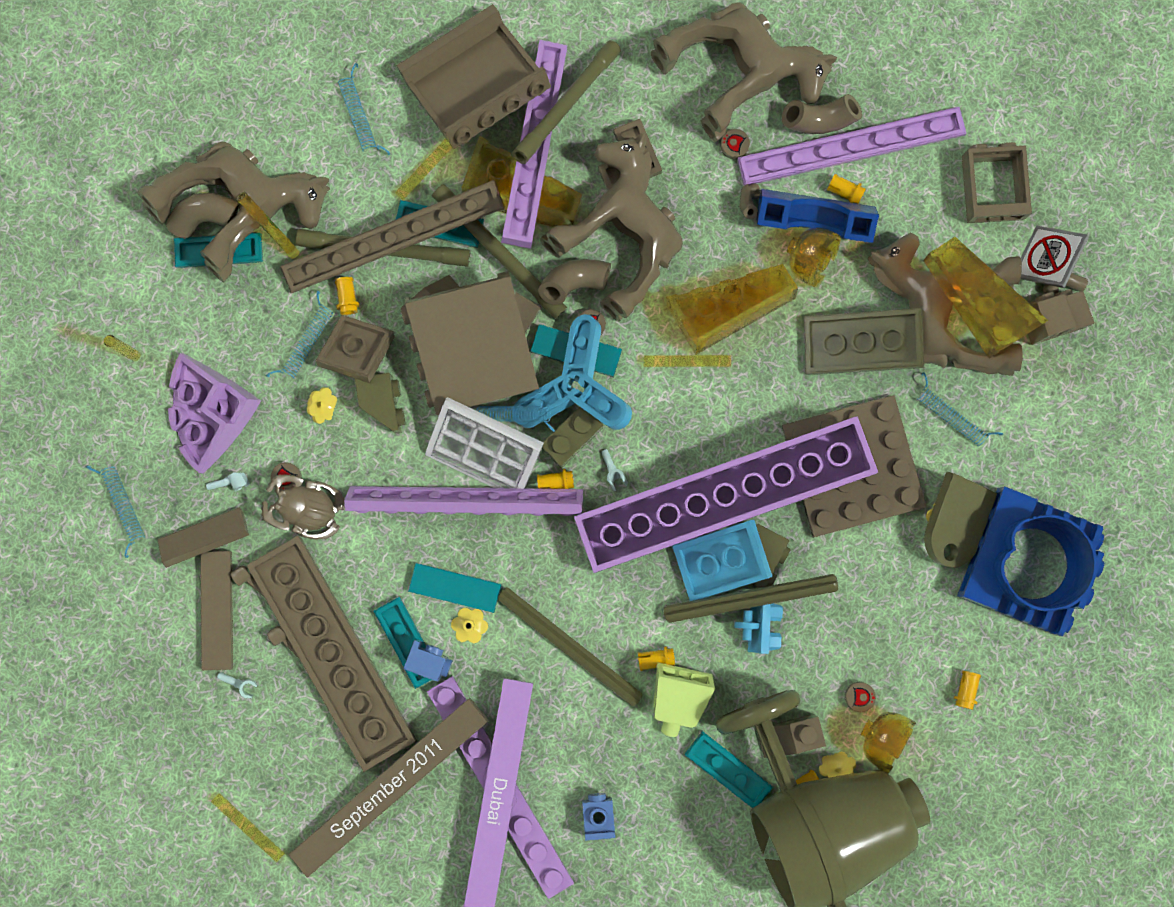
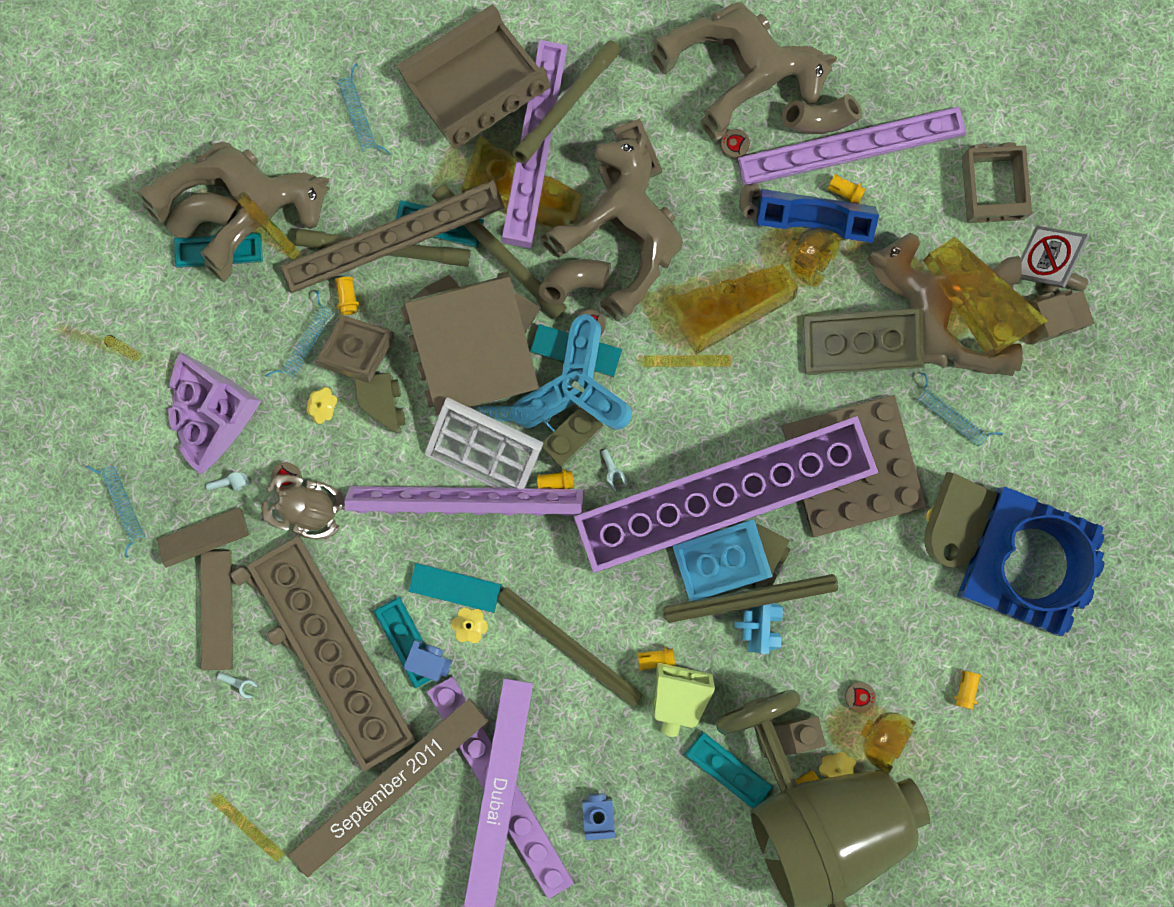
(422, 171): clear yellow bar -> none

